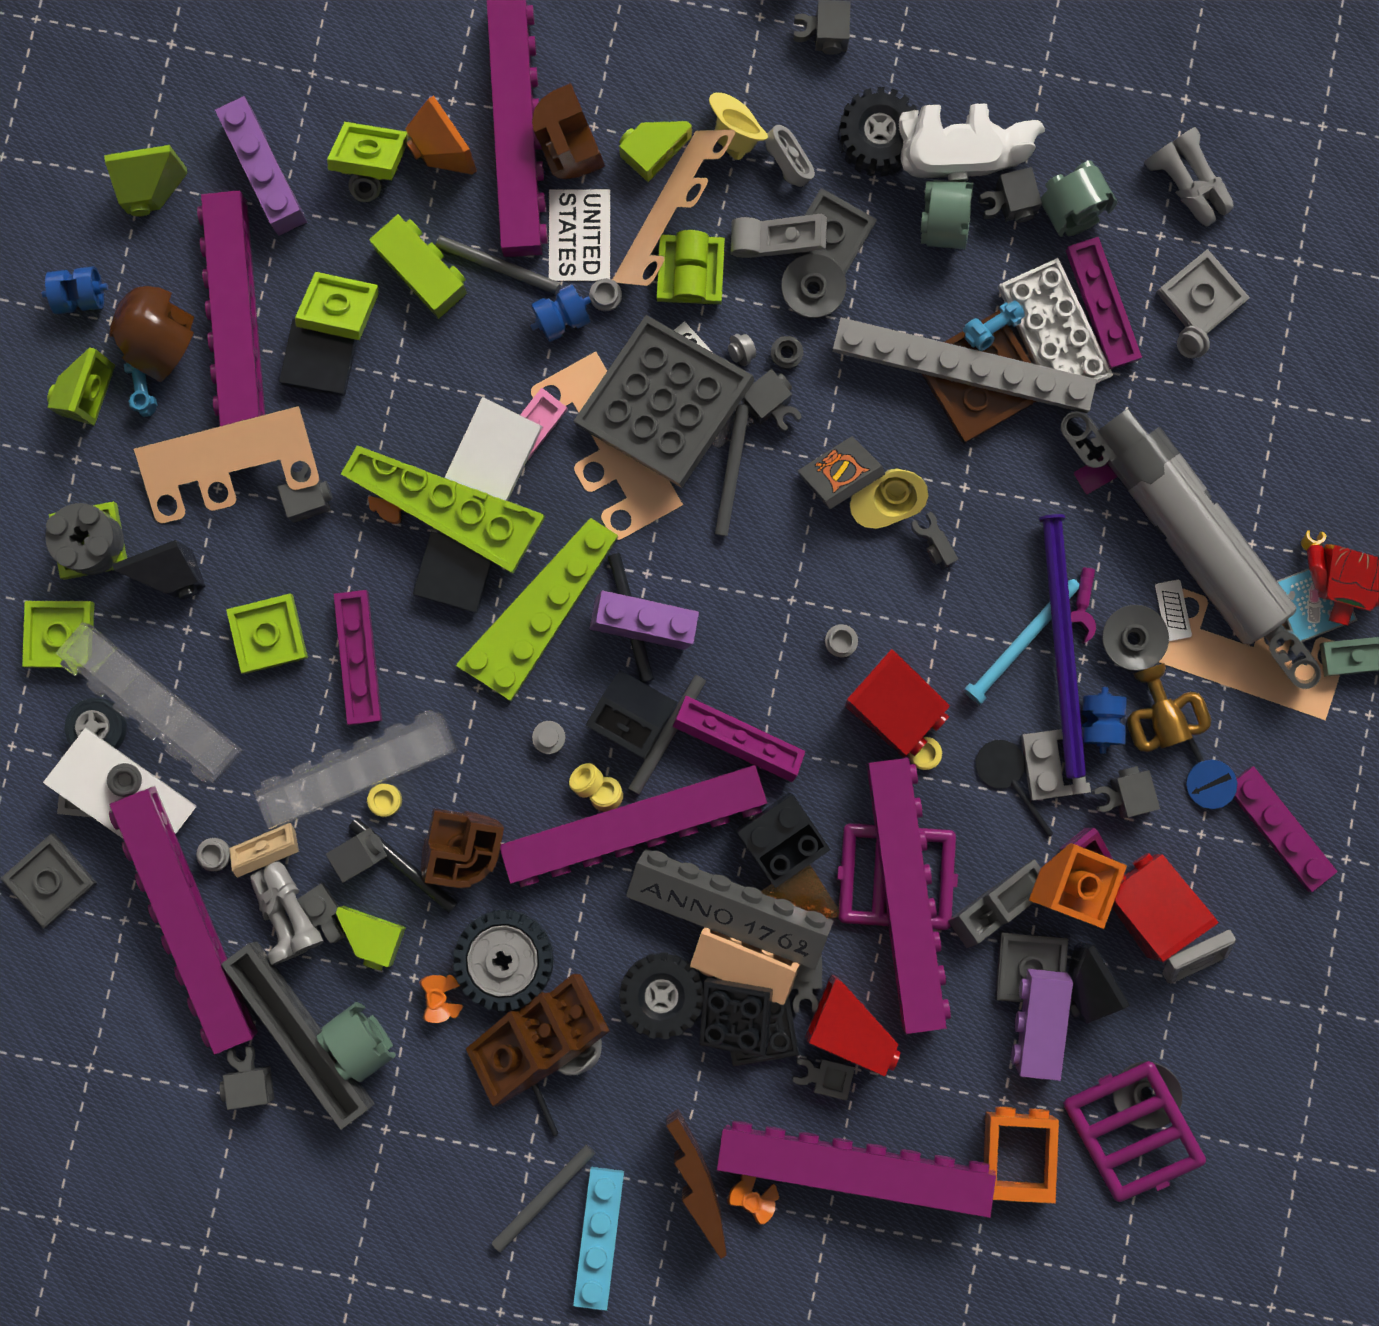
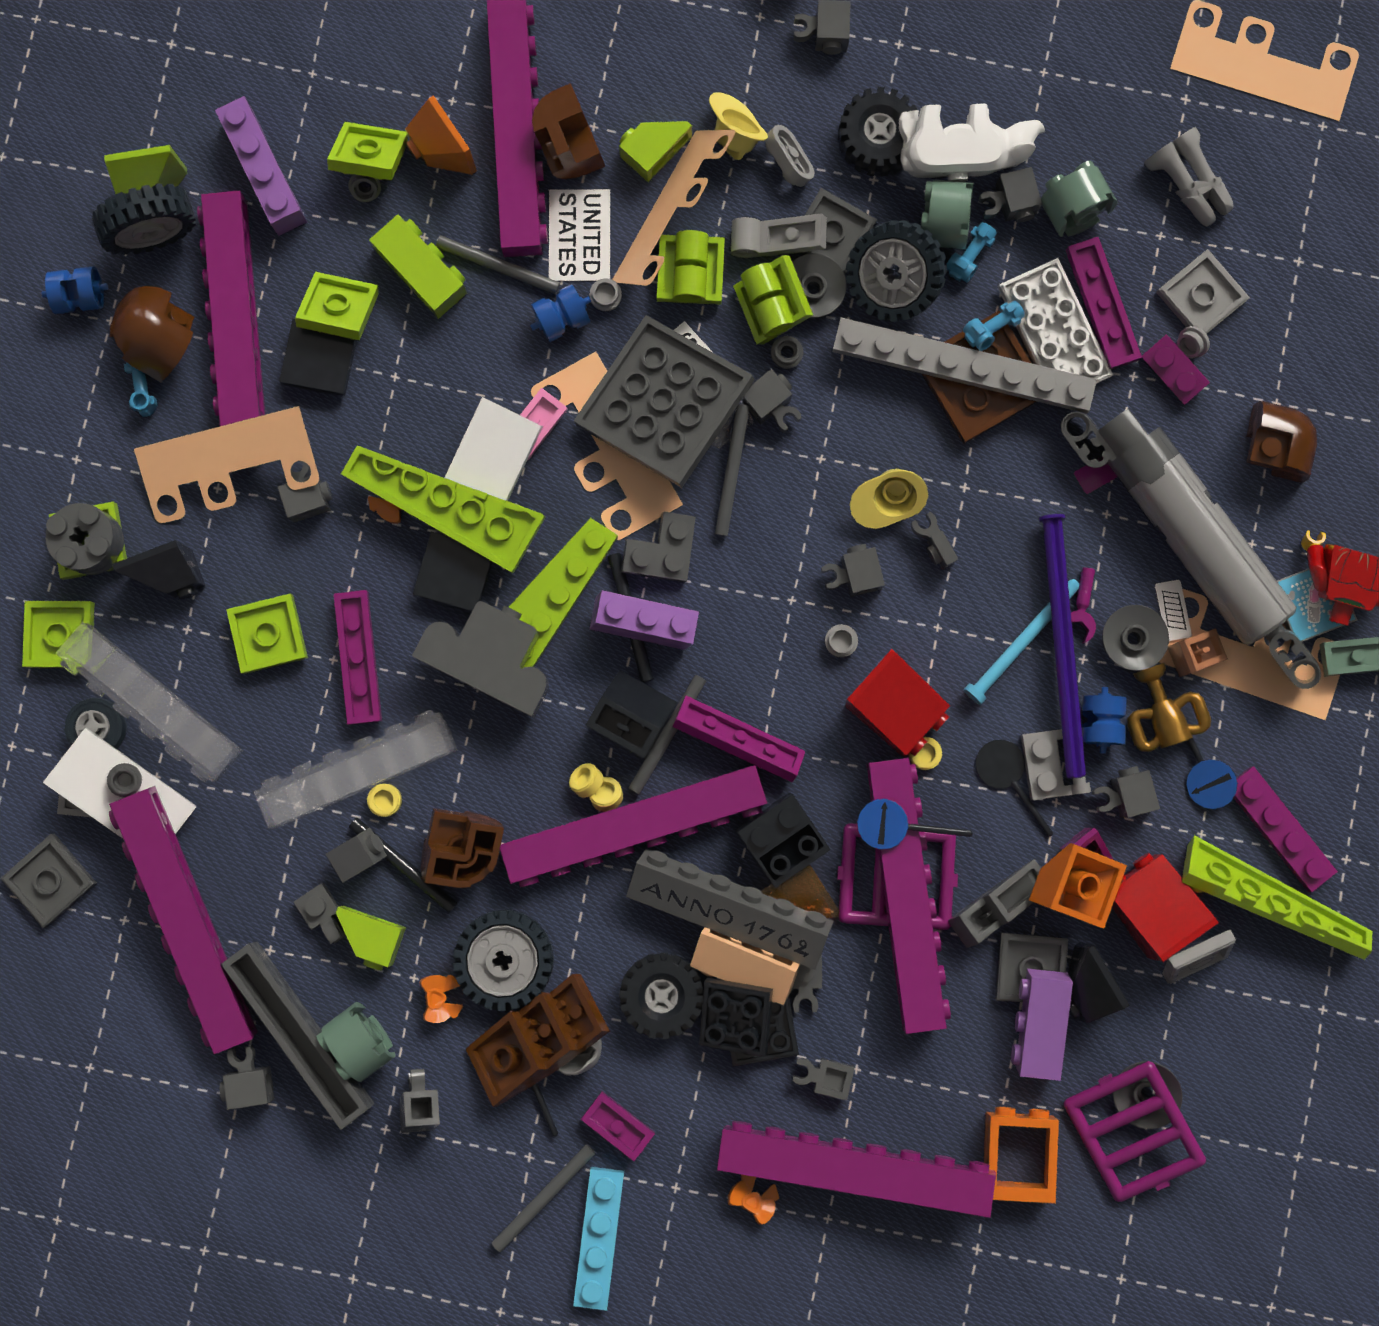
(82, 387): lime slope -> none
(143, 219): none -> black wheel
(213, 854): light grey plate -> none
(263, 850): tan plate -> none
(278, 893): light grey piece -> none
(418, 1107): none -> dark grey brick
(488, 656): none -> dark grey brick
(548, 737): light grey plate -> none
(618, 1126): none -> magenta plate
(667, 558): none -> dark grey plate
(700, 1193): reddish brown slope -> none
(741, 349): light grey plate -> none
(772, 299): none -> lime plate
(841, 472): dark grey tile -> none
(851, 1031): red slope -> none
(860, 571): none -> dark grey brick
(886, 824): none -> blue piece
(917, 260): none -> wheel
(962, 266): none -> dark azure bar
(1175, 369): none -> magenta plate
(1197, 652): none -> nougat slope
(1234, 881): none -> lime wing
(1254, 71): none -> light nougat piece
(1282, 441): none -> reddish brown brick

